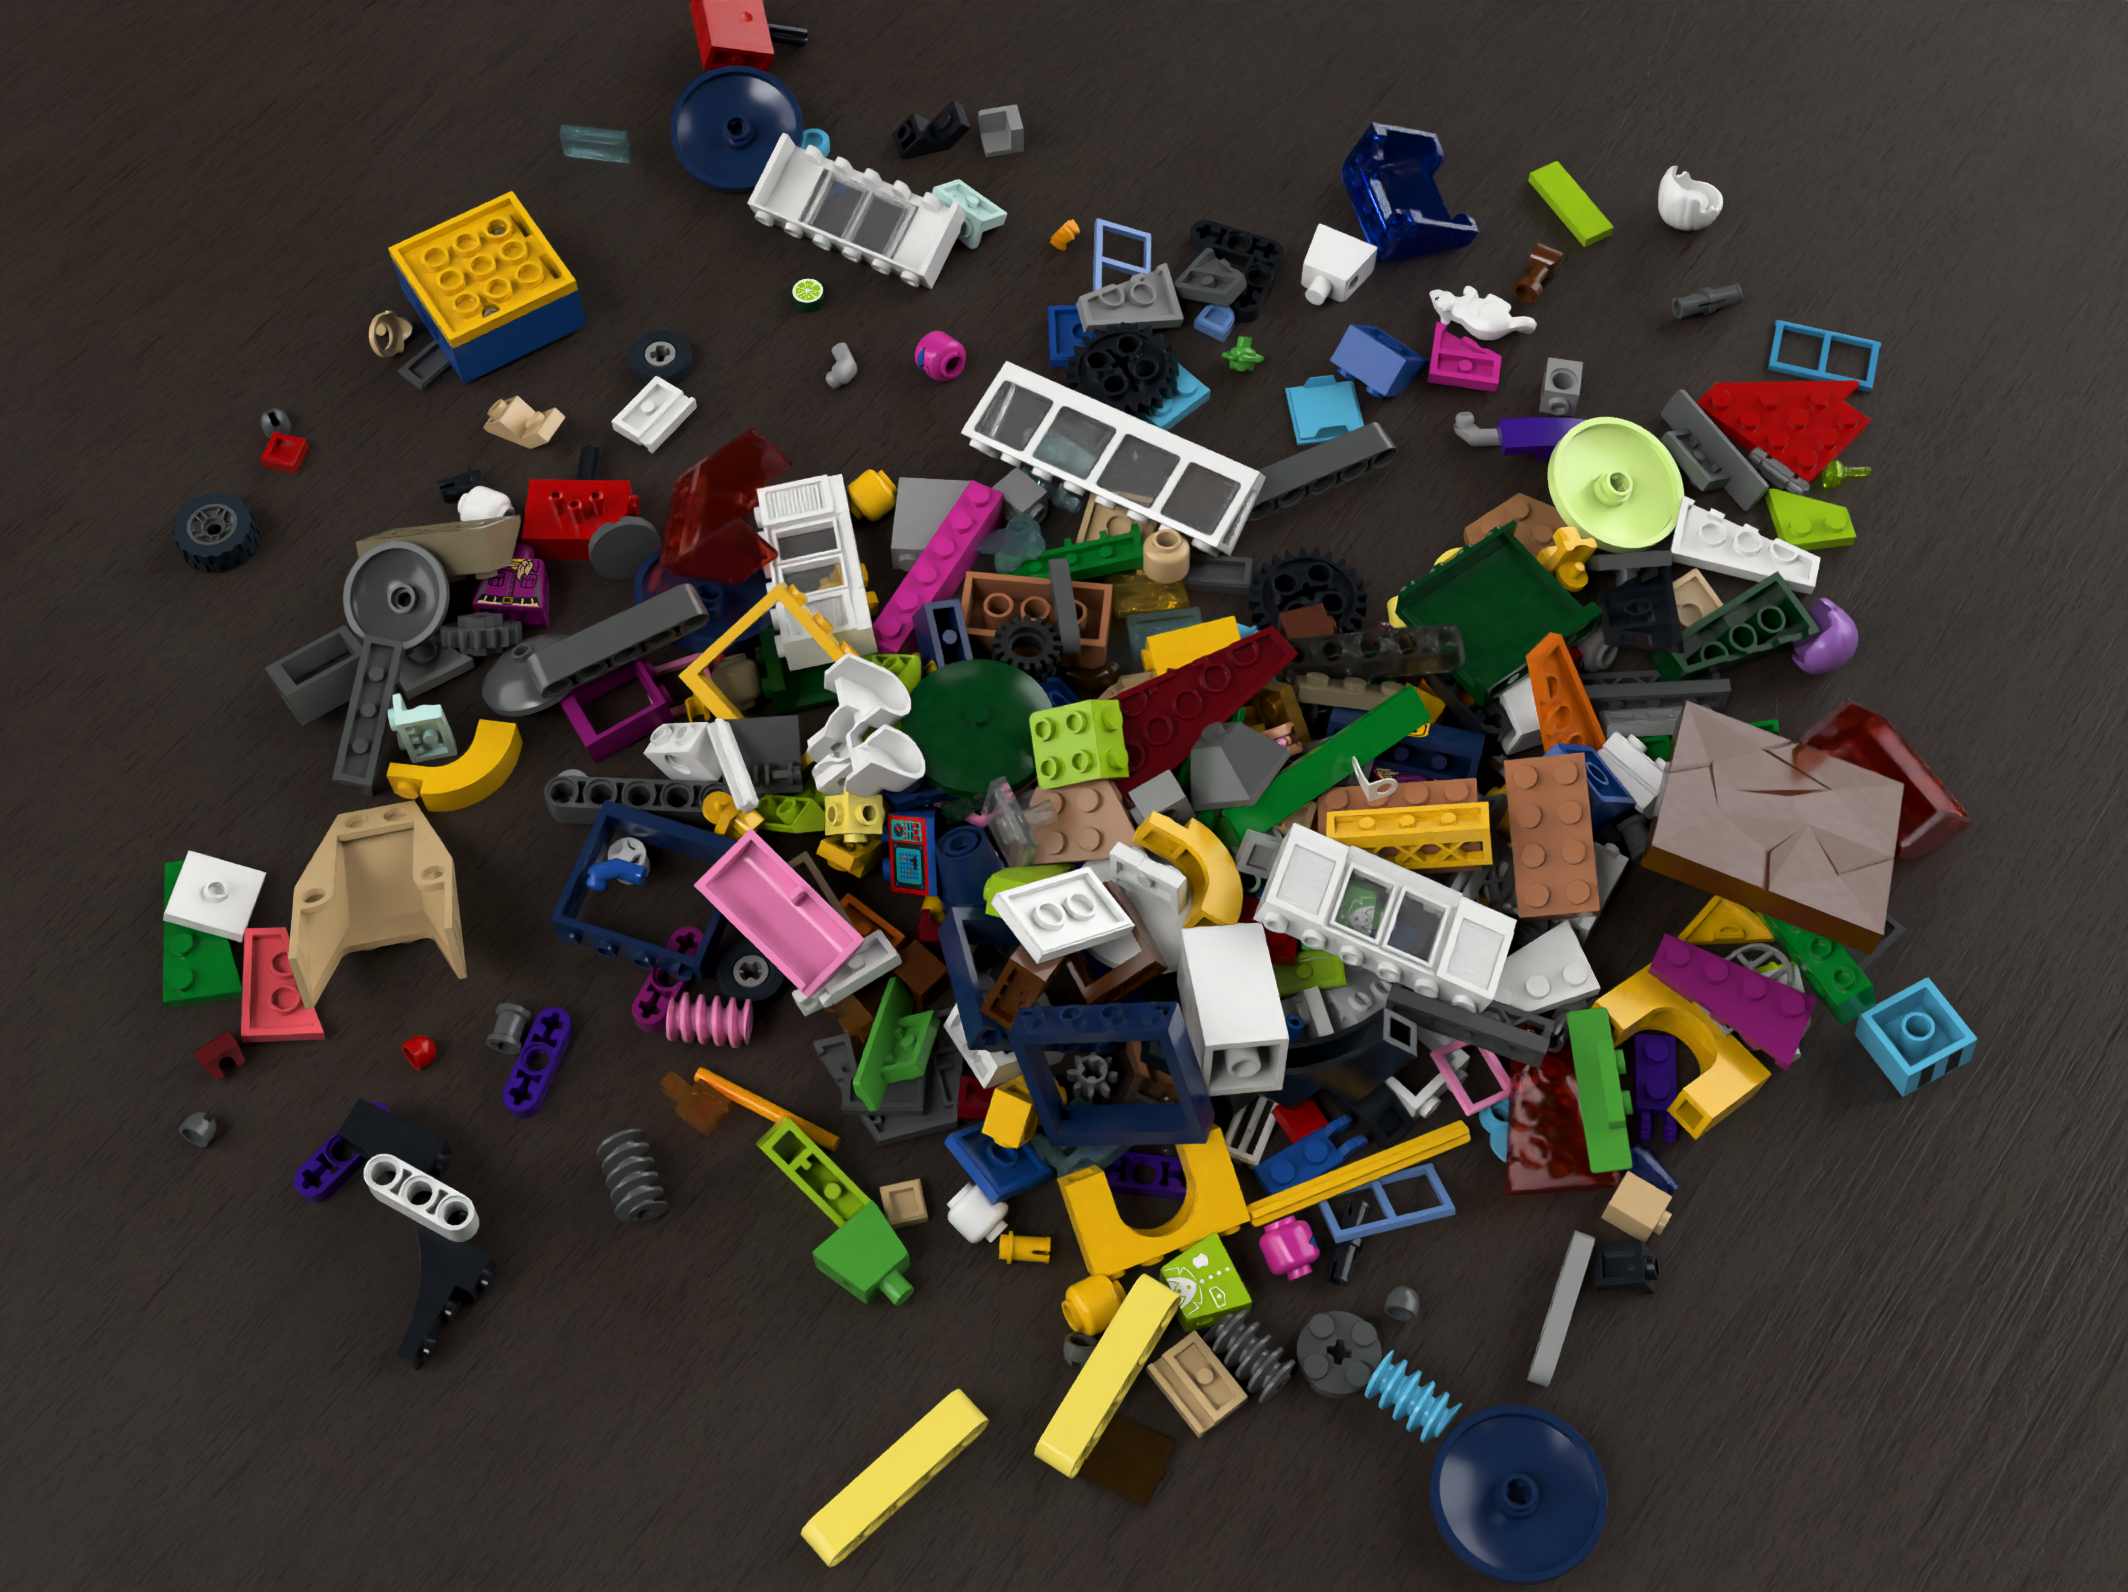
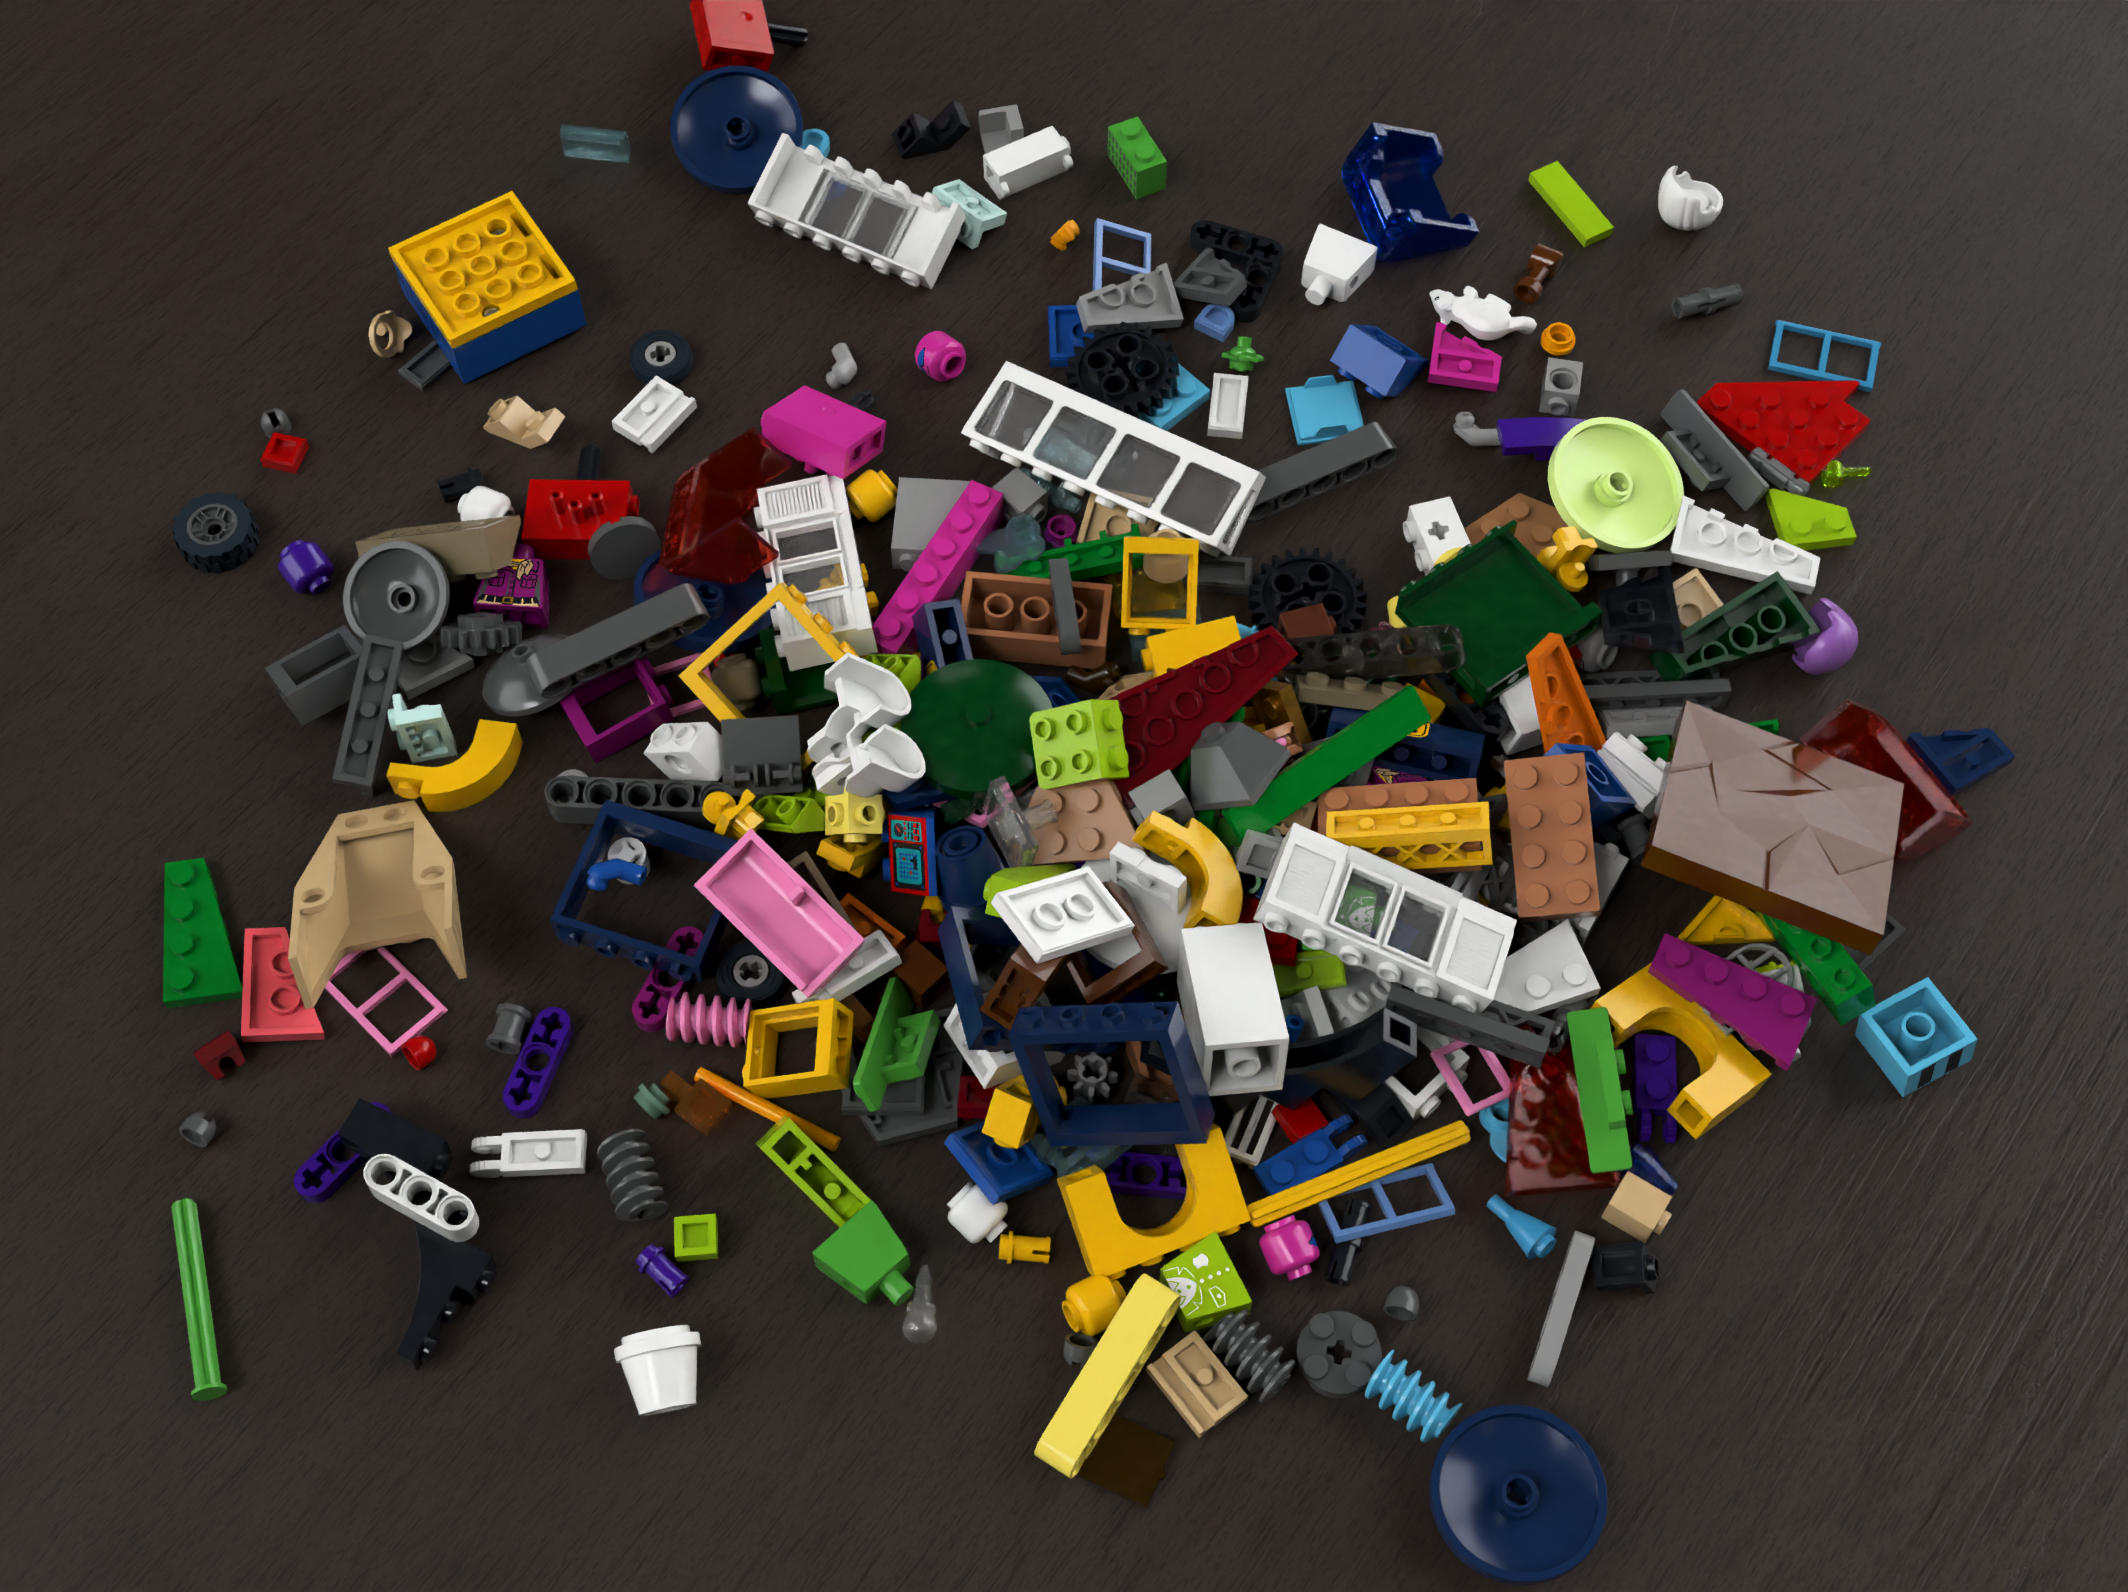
(197, 1302): none -> bright green axle
(214, 896): white plate -> none
(305, 567): none -> dark purple head
(360, 1012): none -> bright pink window
(531, 1154): none -> white hinge
(653, 1100): none -> sand green plate
(661, 1270): none -> dark purple pin
(661, 1368): none -> white piece
(696, 707): yellow hand -> none
(696, 1237): none -> lime plate
(733, 765): white axle -> none
(808, 294): tile -> none
(825, 430): none -> dark pink piece
(832, 1048): none -> yellow window
(894, 1478): light yellow beam -> none
(904, 1204): tan tile -> none
(920, 1323): none -> clear bar
(1027, 162): none -> white brick
(1029, 634): black tyre -> none
(1060, 524): none -> magenta plate
(1137, 157): none -> bright green brick
(1159, 545): none -> yellow window
(1227, 406): none -> white tile
(1370, 789): white piece -> none
(1433, 530): none -> white brick
(1530, 1233): none -> dark azure cone
(1558, 339): none -> light orange plate
(1961, 757): none -> dark blue wing

